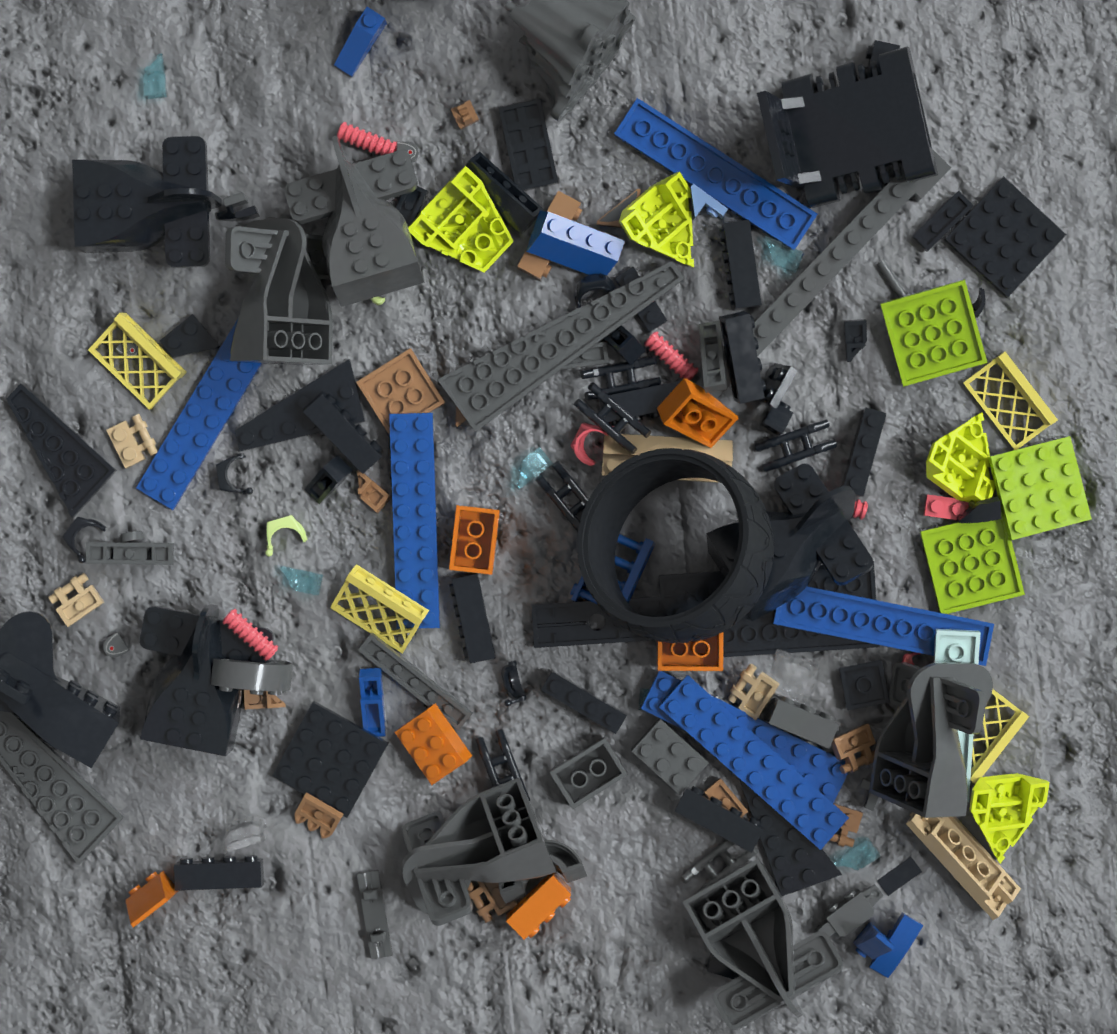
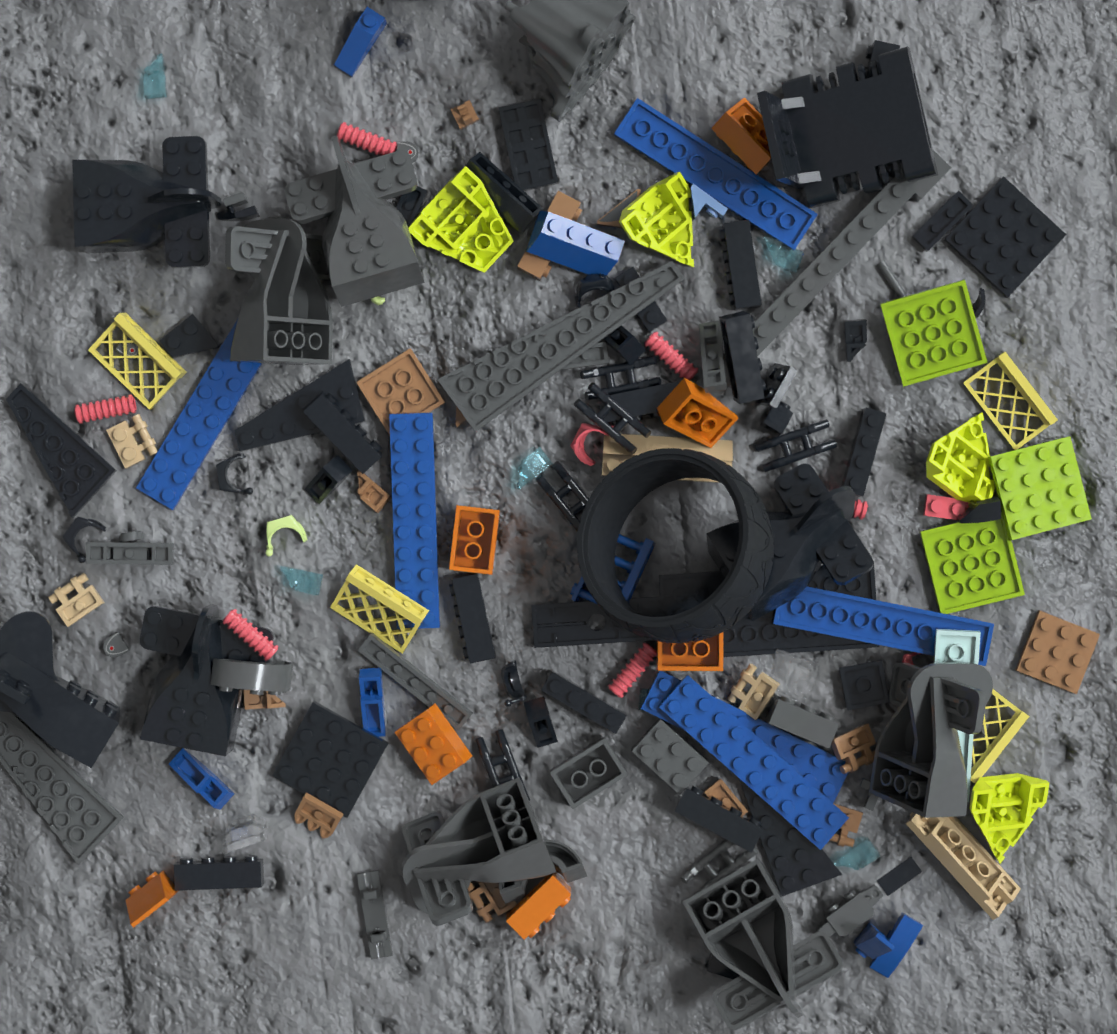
(105, 409): none -> coral piece
(201, 779): none -> blue slope
(540, 721): none -> black slope
(633, 670): none -> coral piece
(745, 135): none -> orange slope
(1057, 652): none -> medium nougat plate

